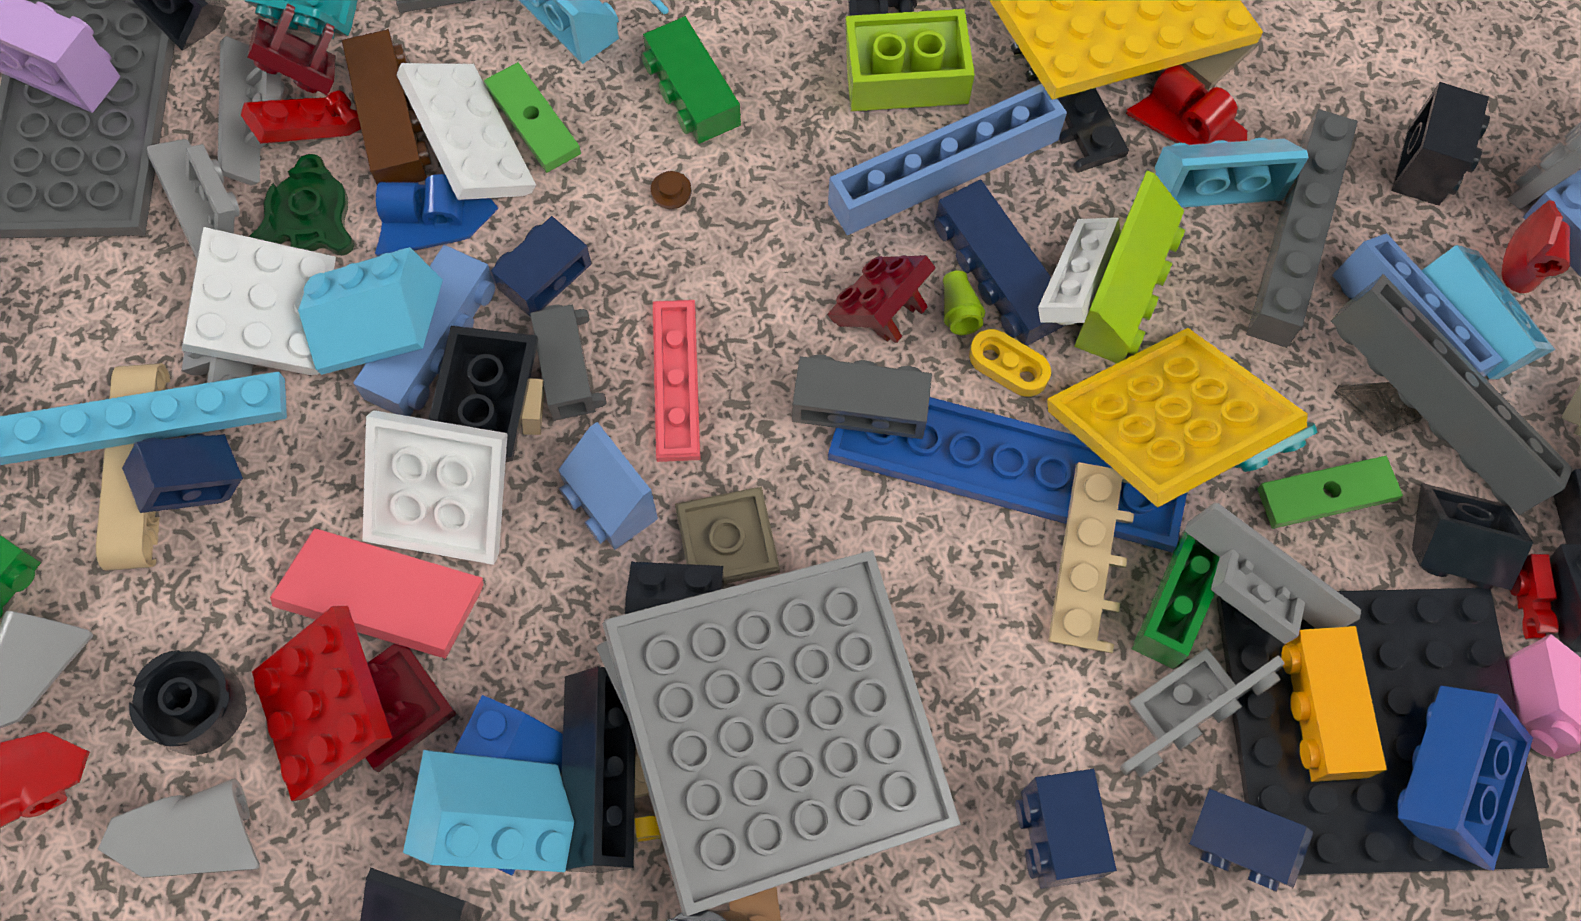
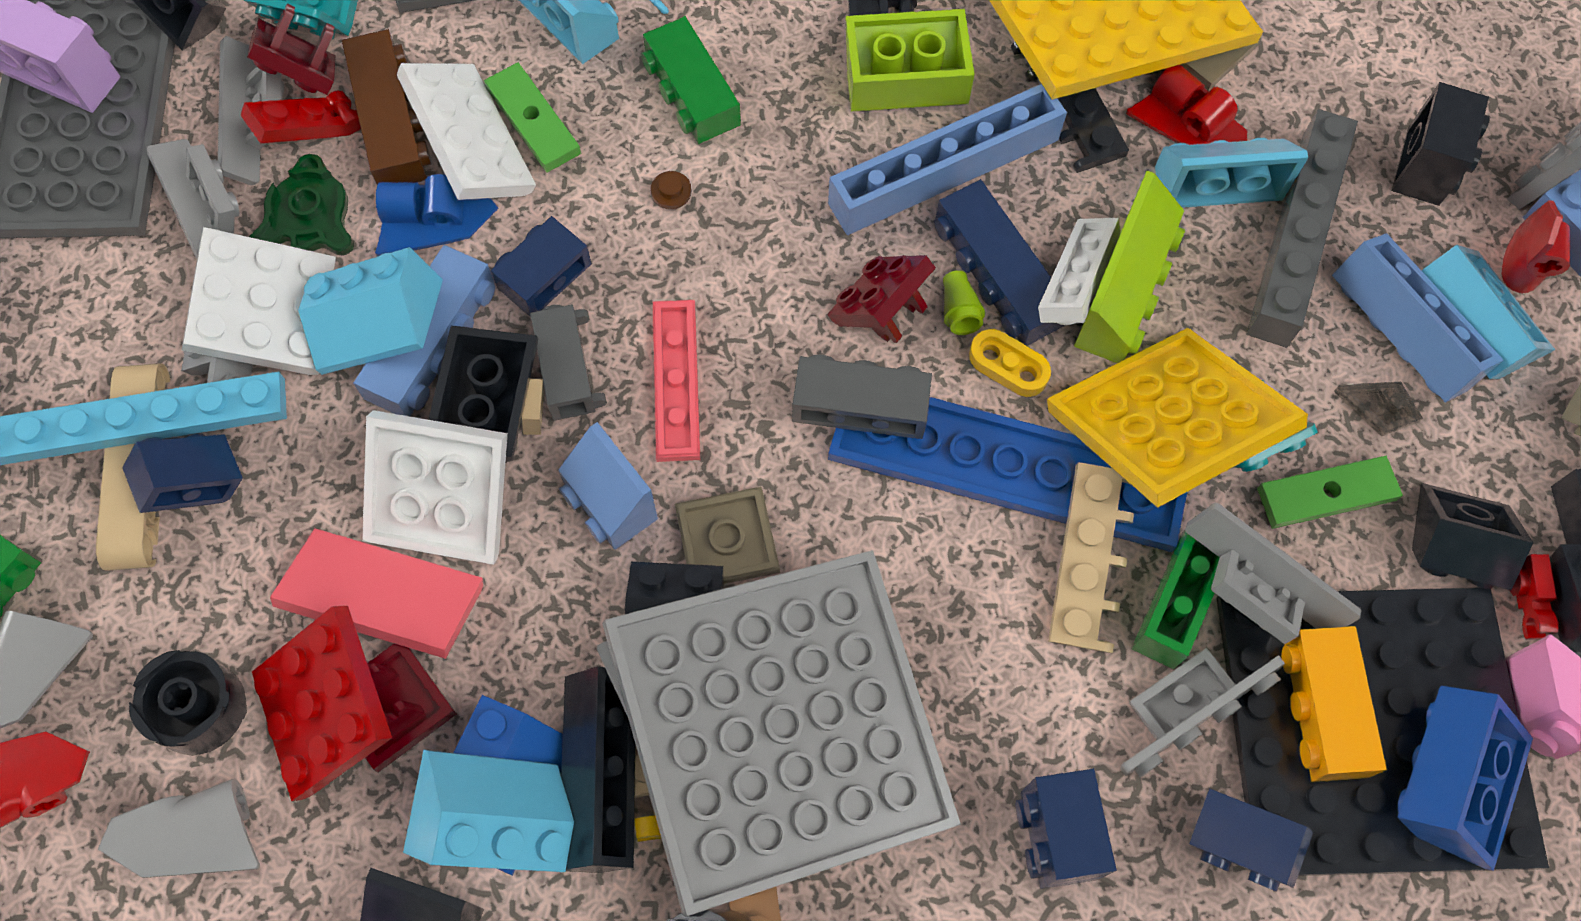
(1452, 396): dark grey brick -> none

